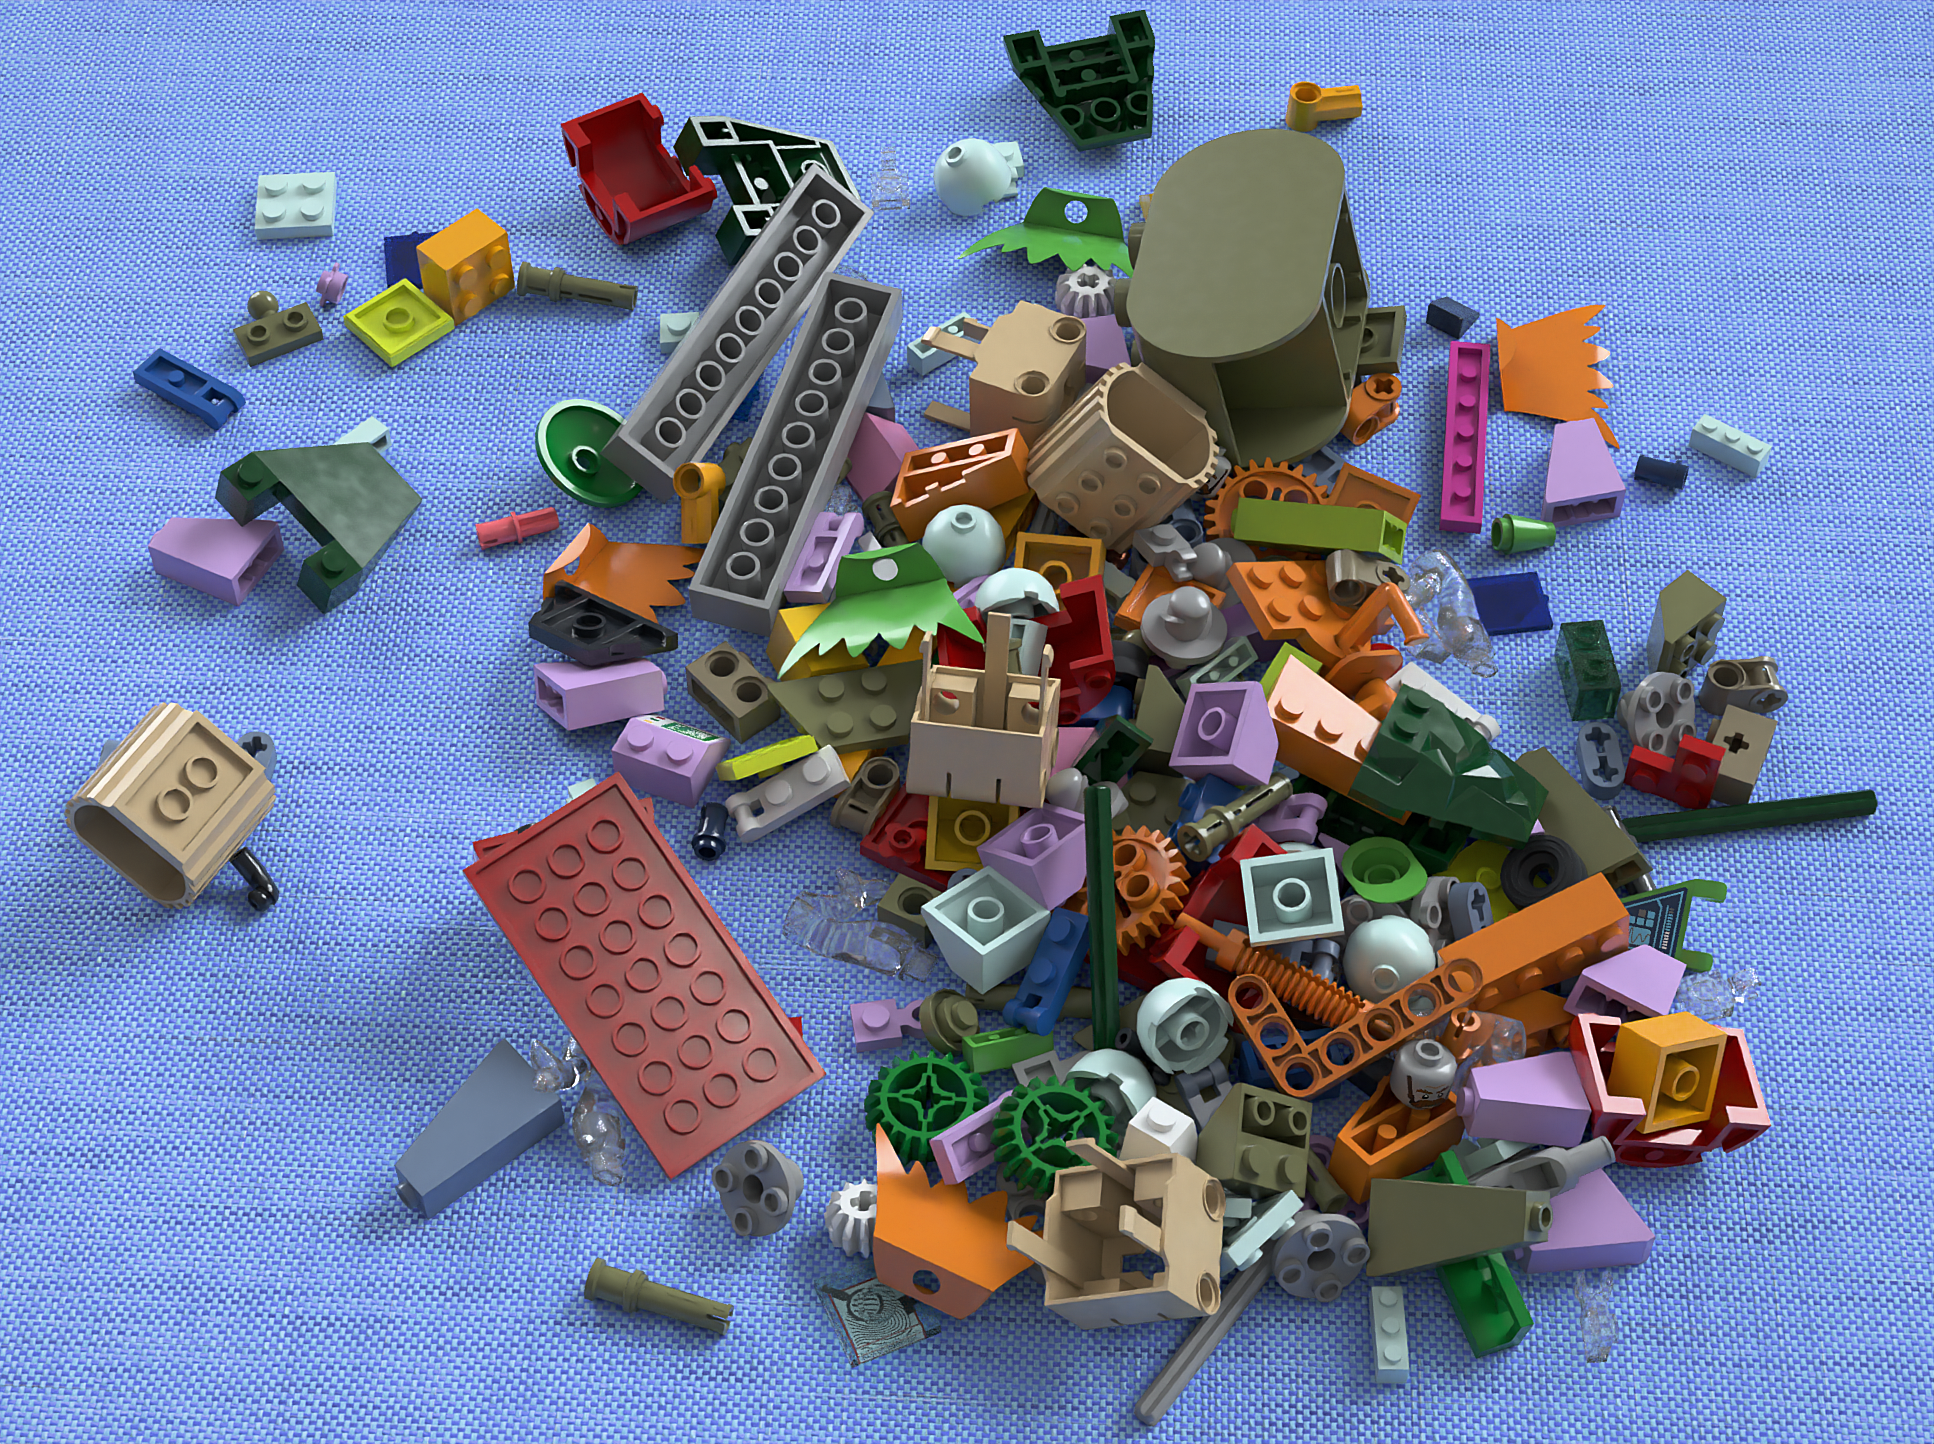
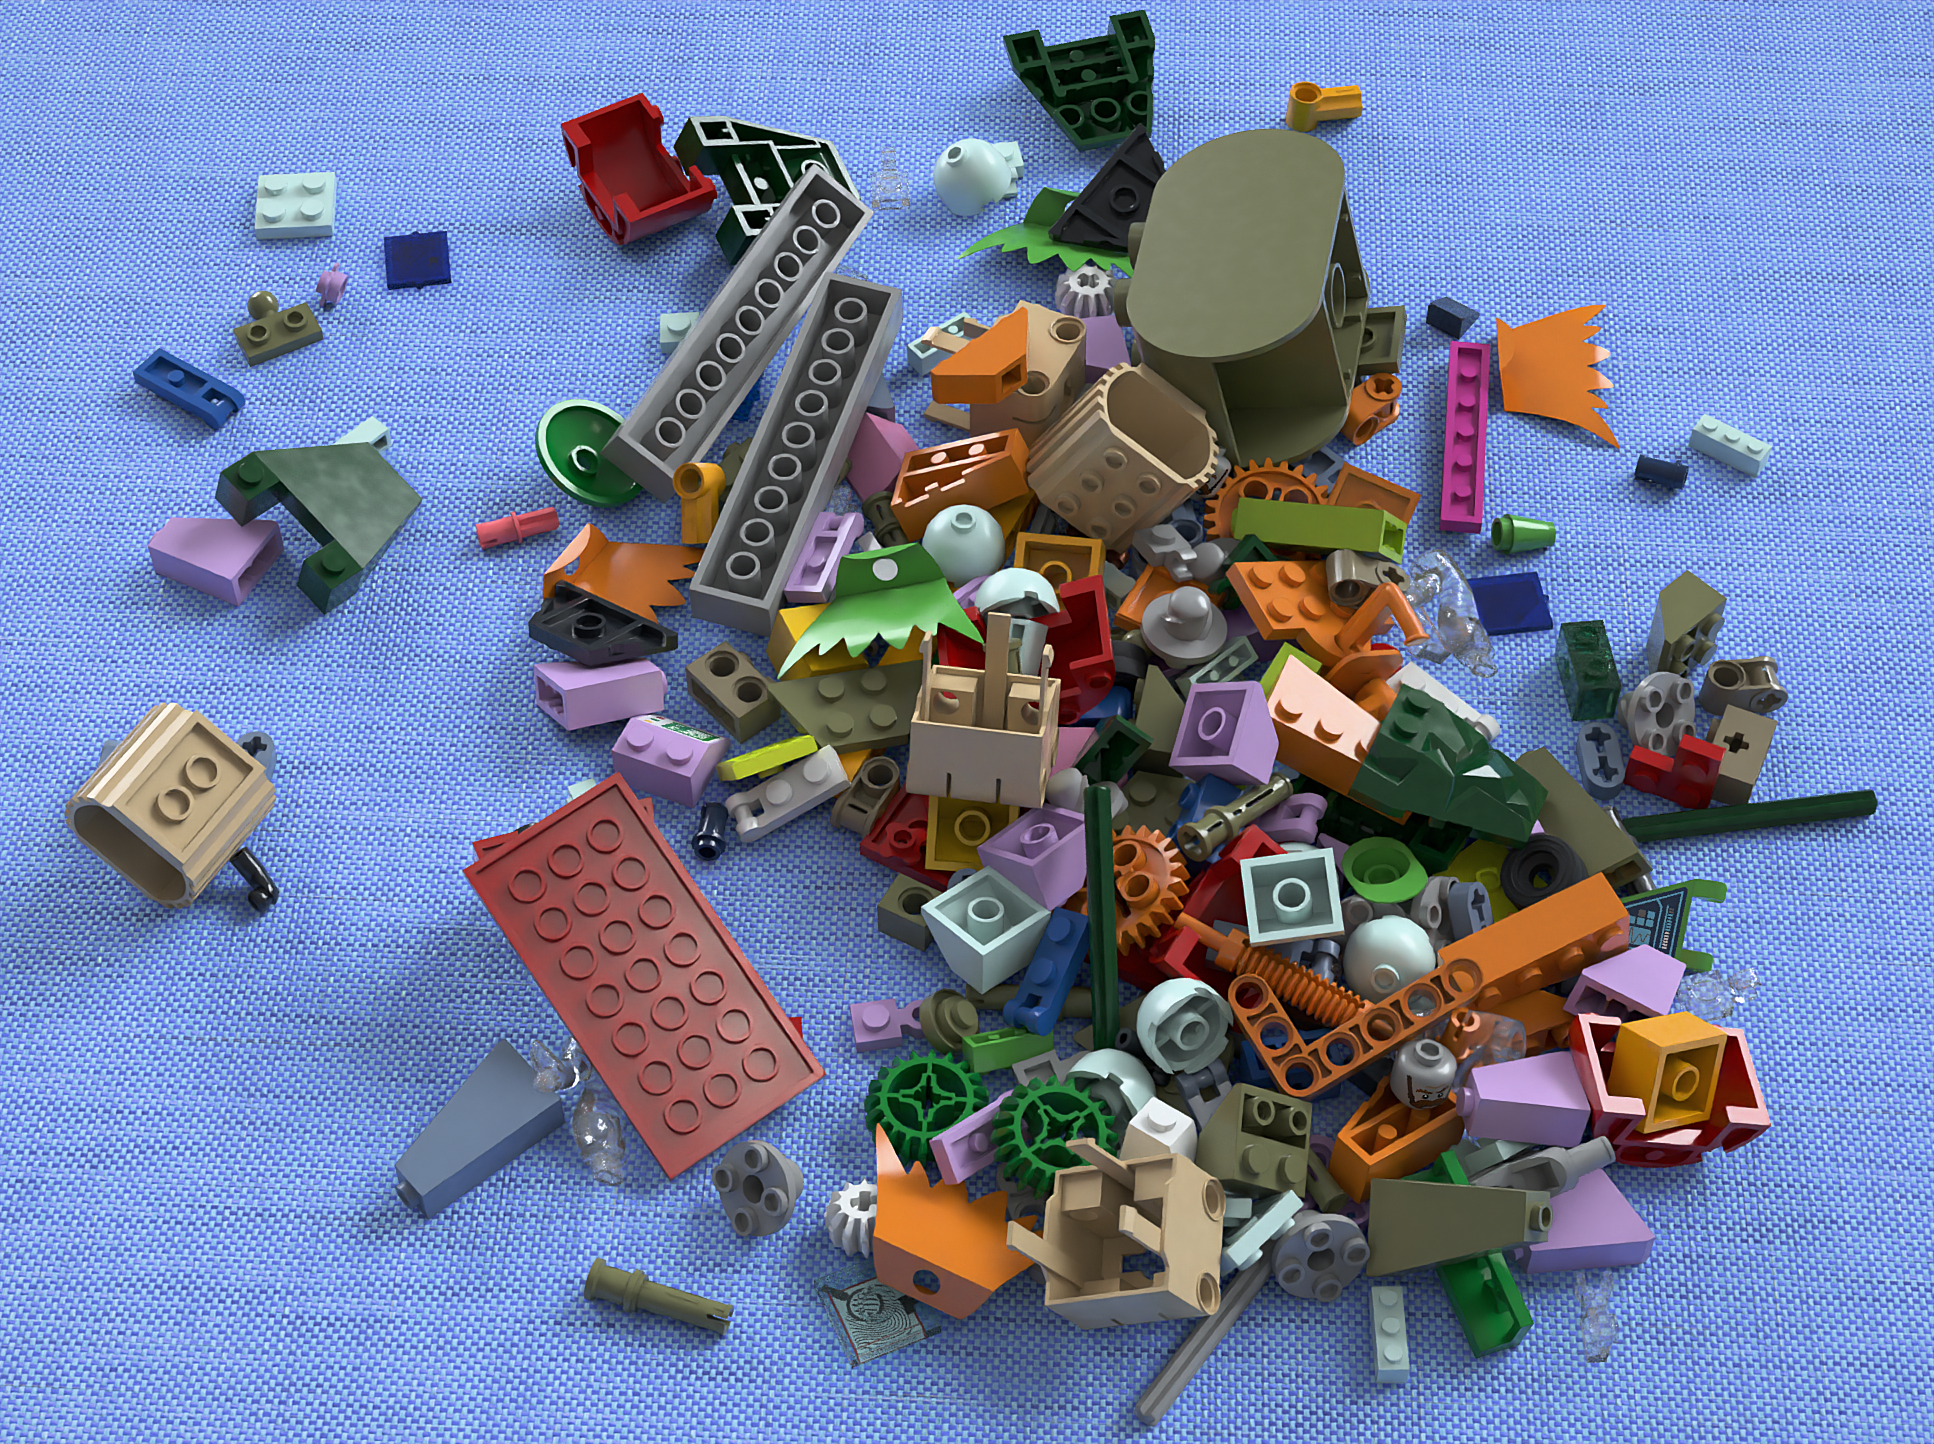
(398, 322): neon yellow plate -> none
(466, 266): light orange brick -> none
(559, 285): olive pin -> none
(871, 944): clear piece -> none
(987, 366): none -> orange slope
(1113, 198): none -> black wing
(1248, 550): none -> dark green plate
(1580, 477): lavender slope -> none

